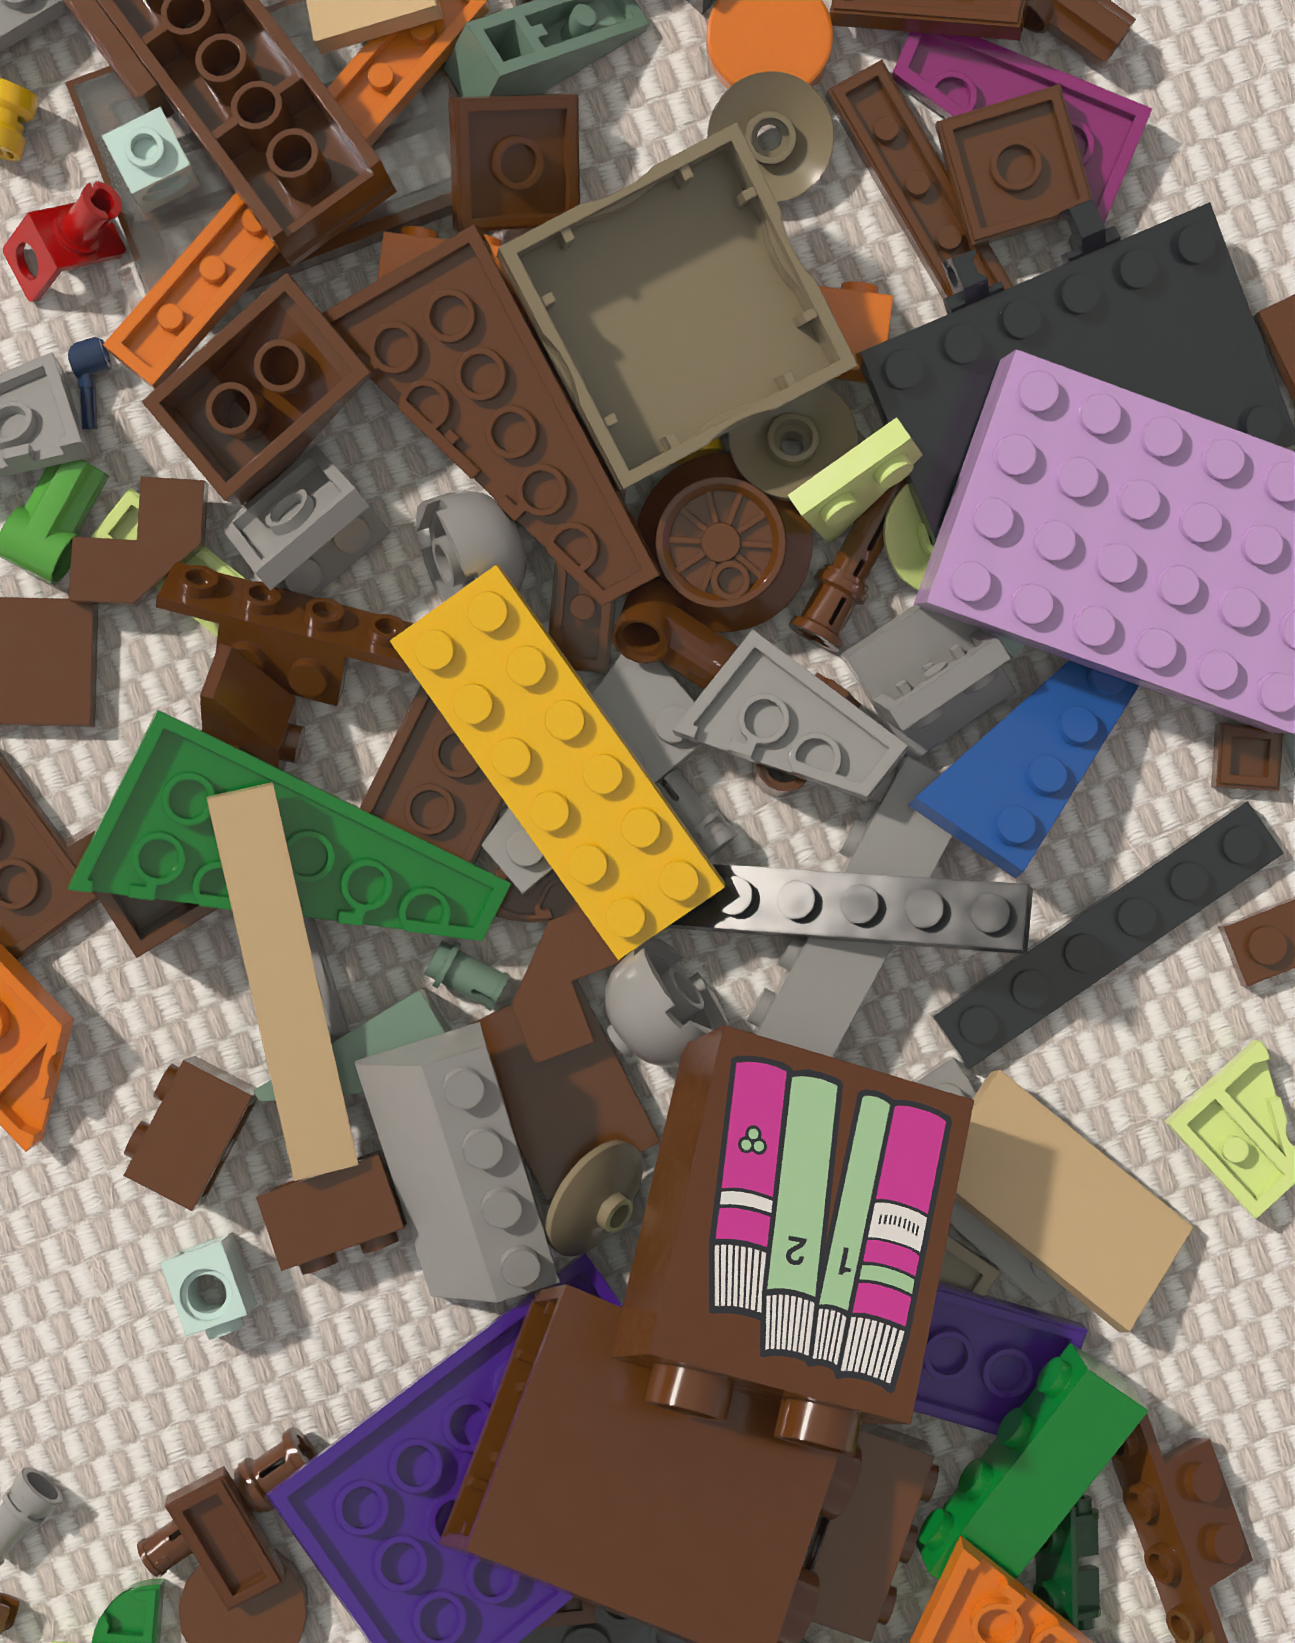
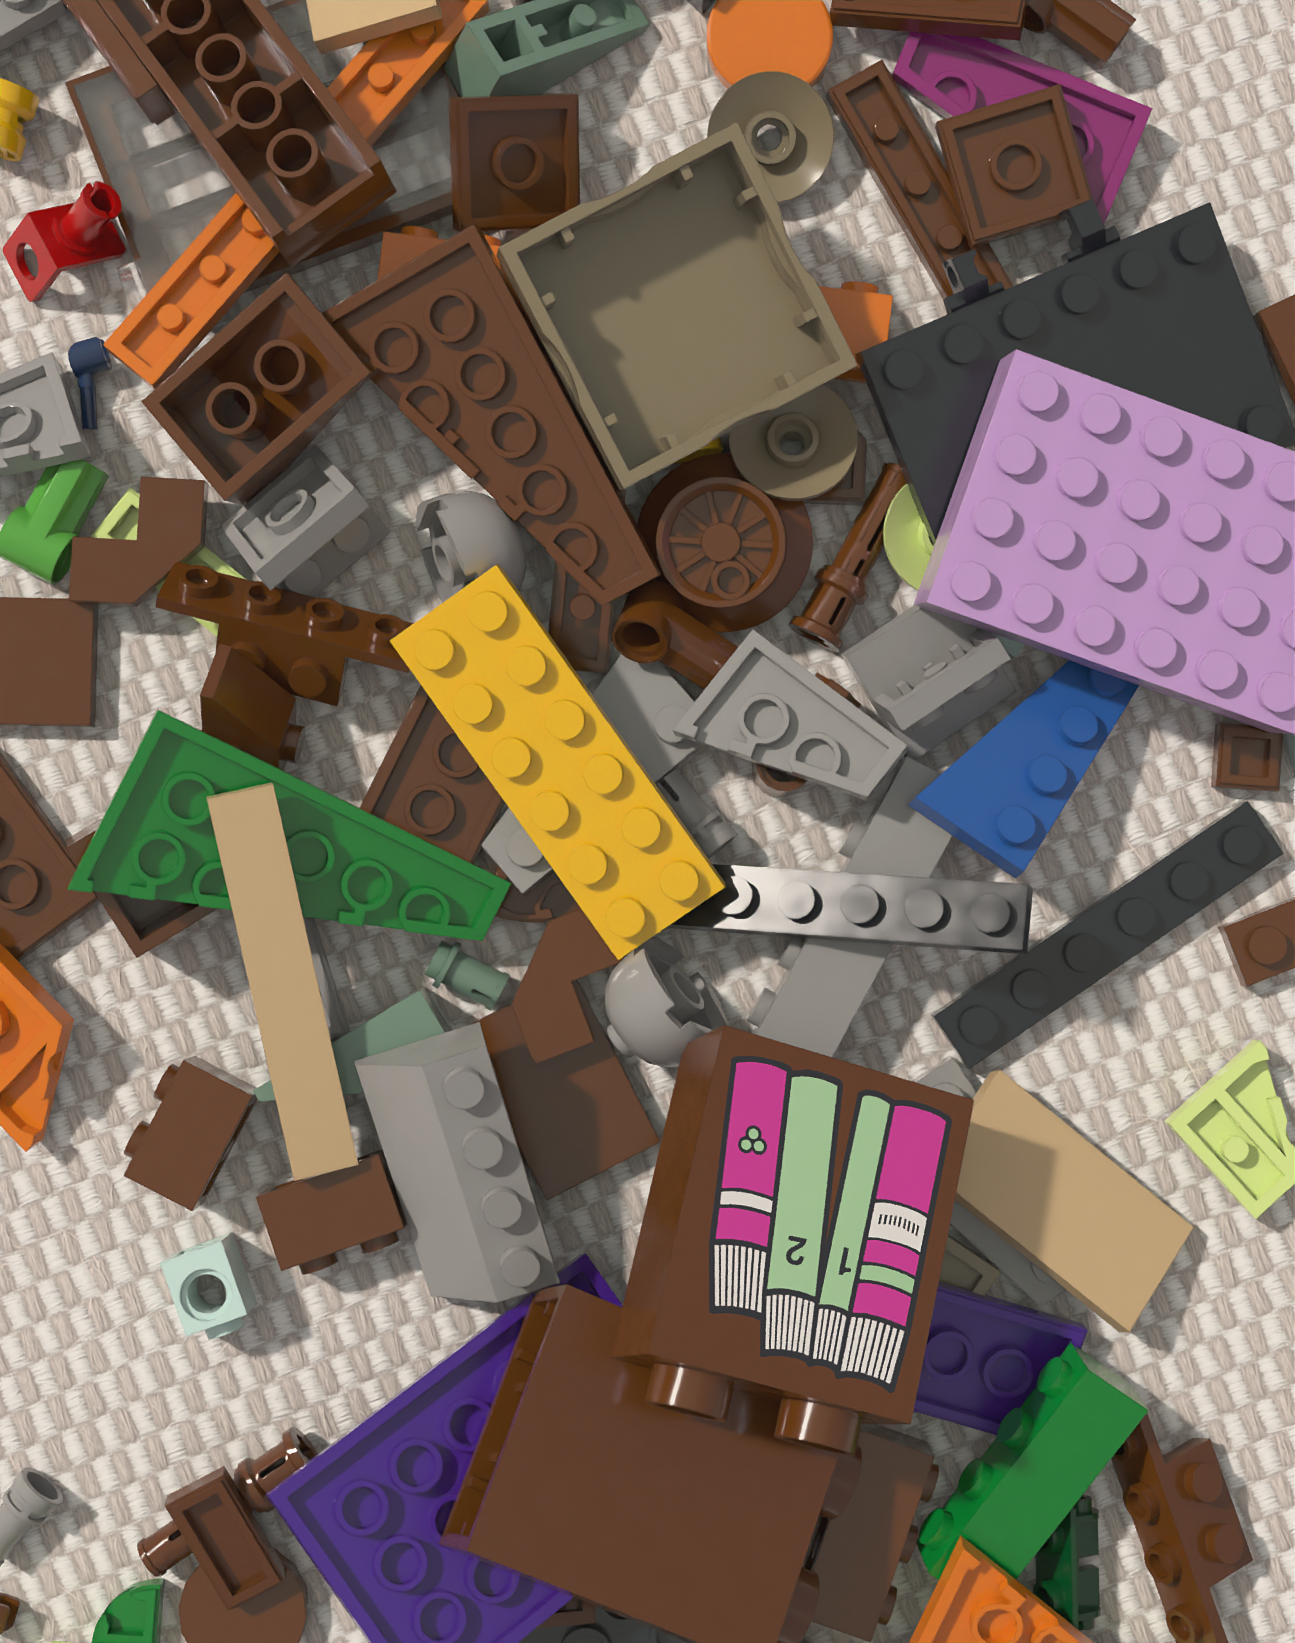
(151, 160): light aqua brick -> none
(594, 1198): dark tan dish -> none
(856, 480): yellowish green wing -> none

